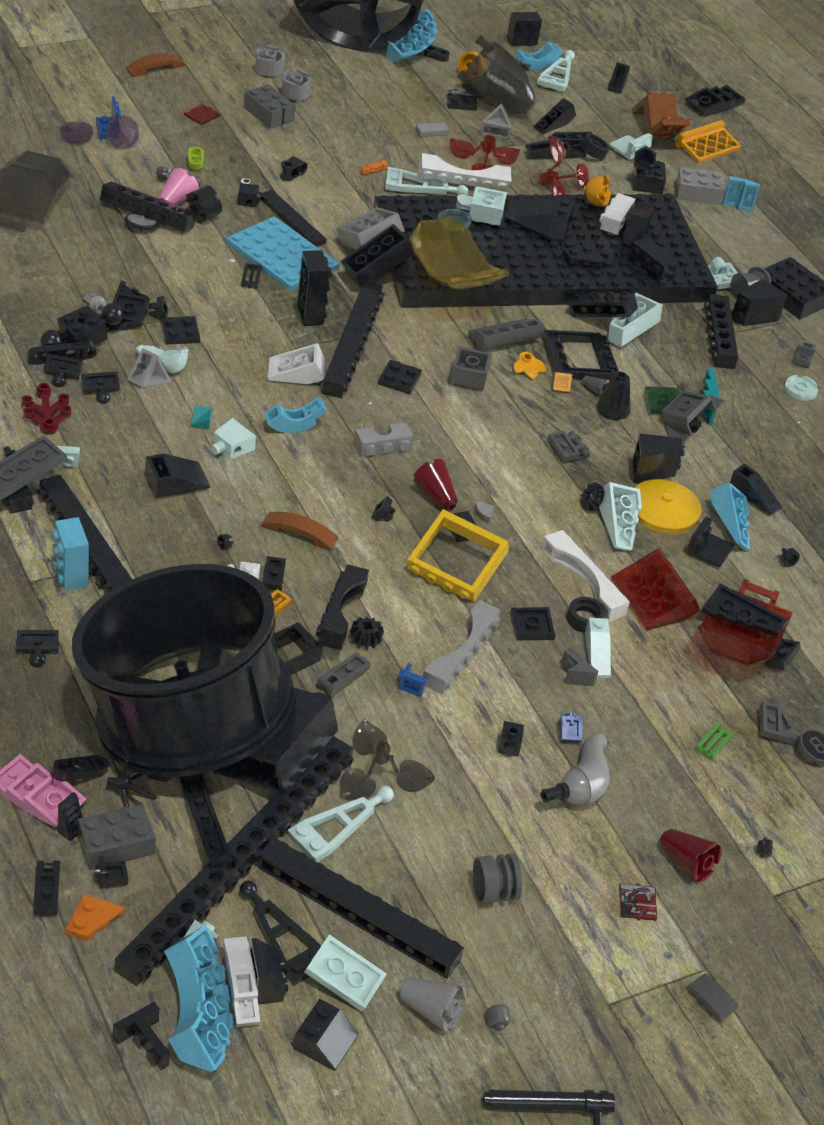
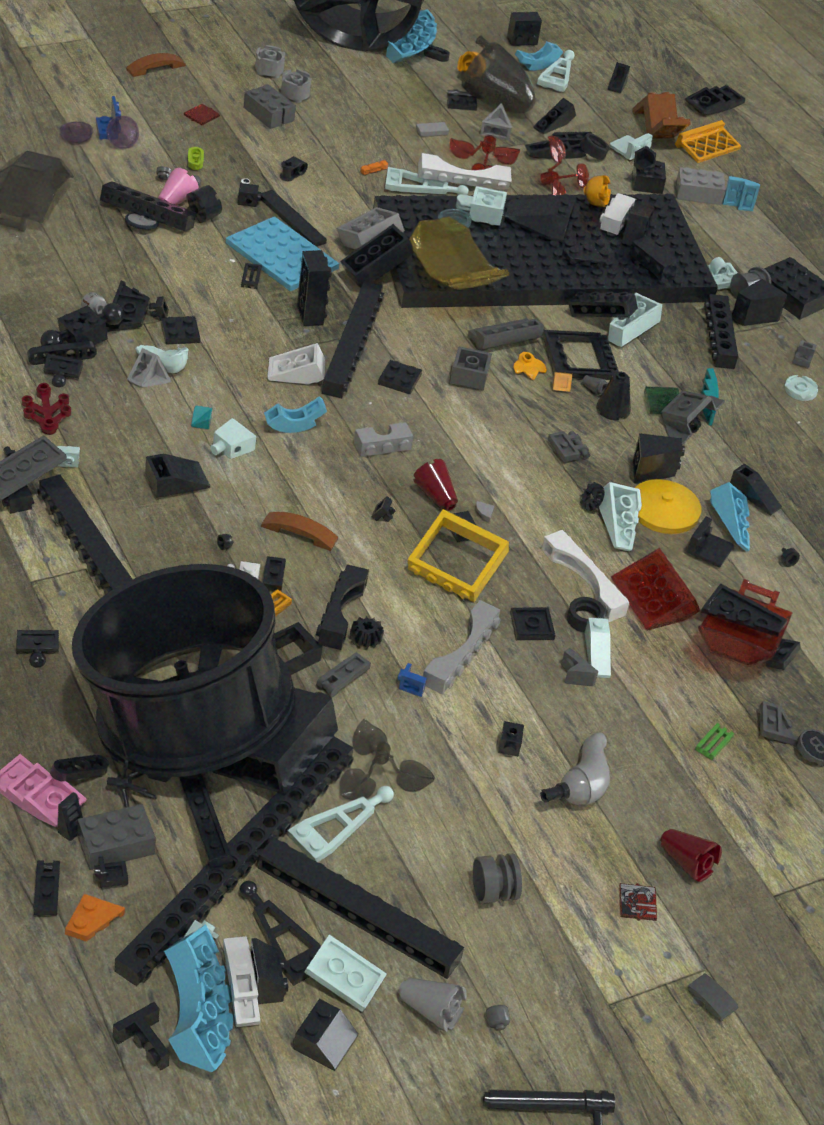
(70, 554): medium azure brick -> none
(100, 383): black plate -> none
(571, 728): bracket -> none
(765, 847): black plate -> none

